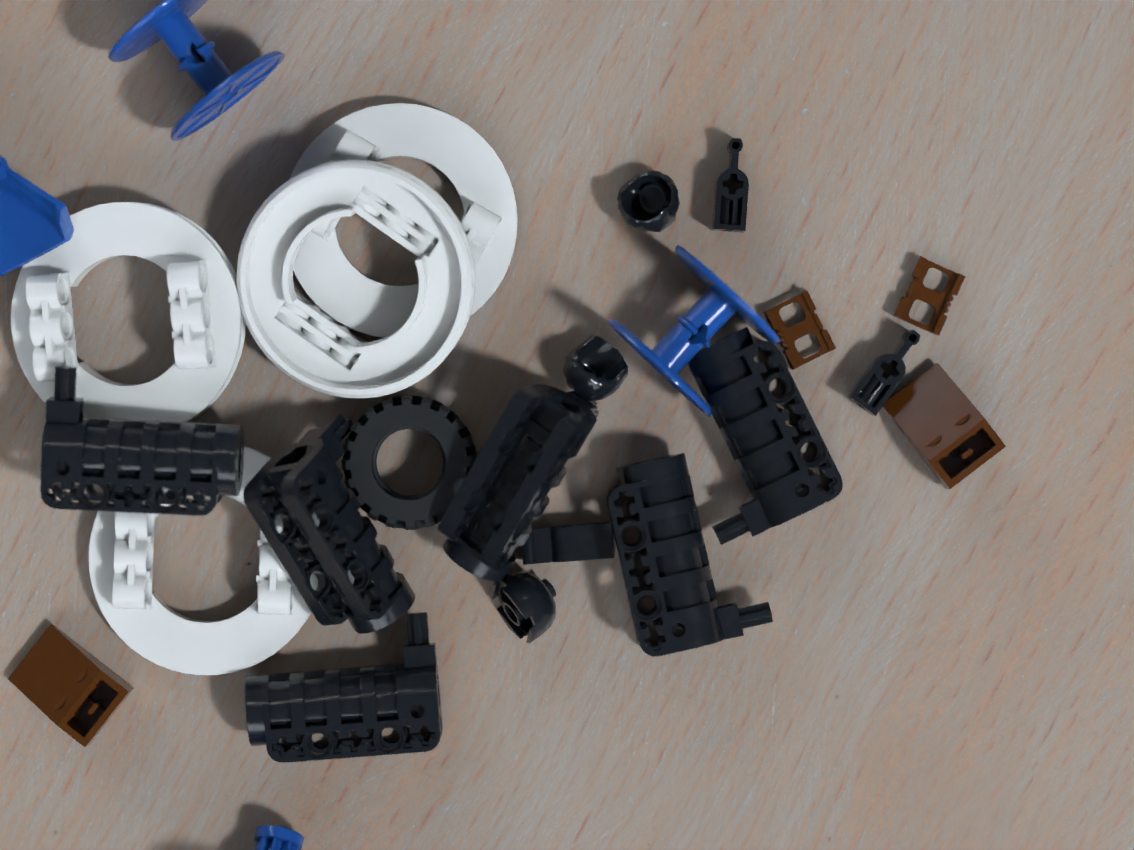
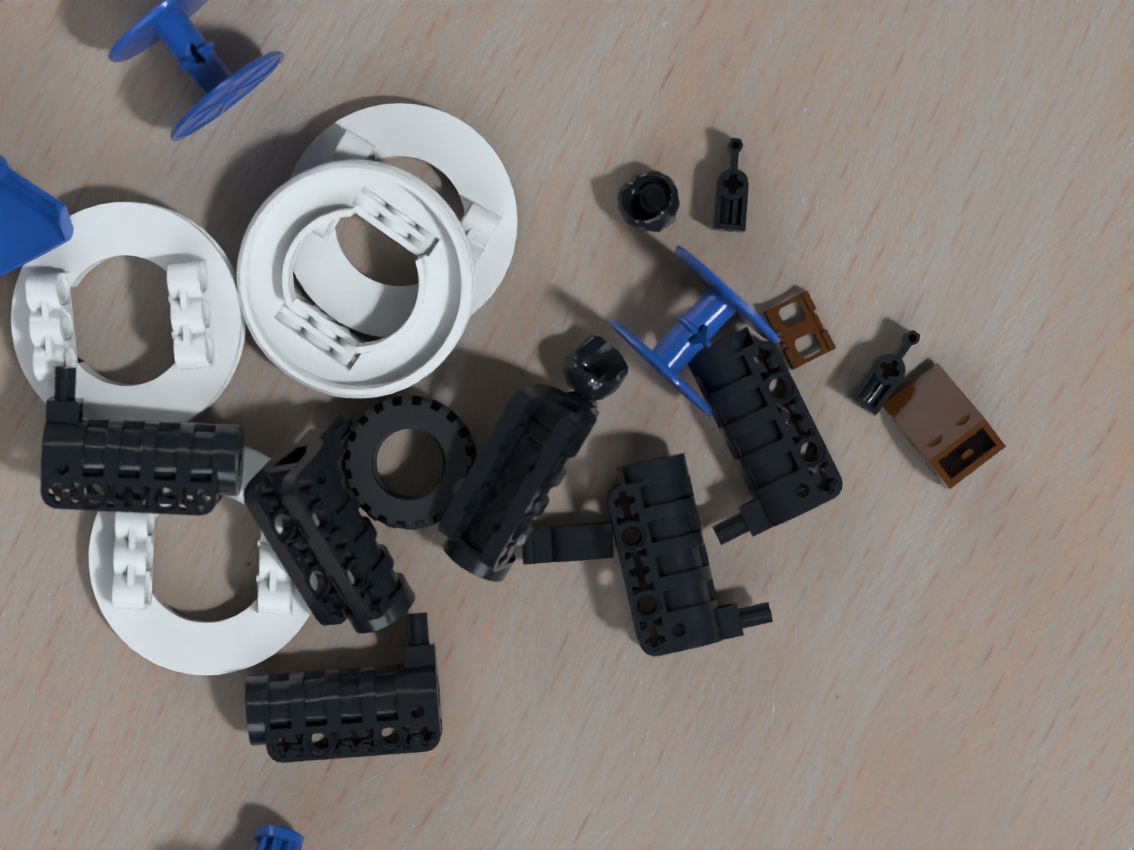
(70, 685): reddish brown slope -> none
(526, 604): black cylinder -> none
(939, 301): reddish brown piece -> none

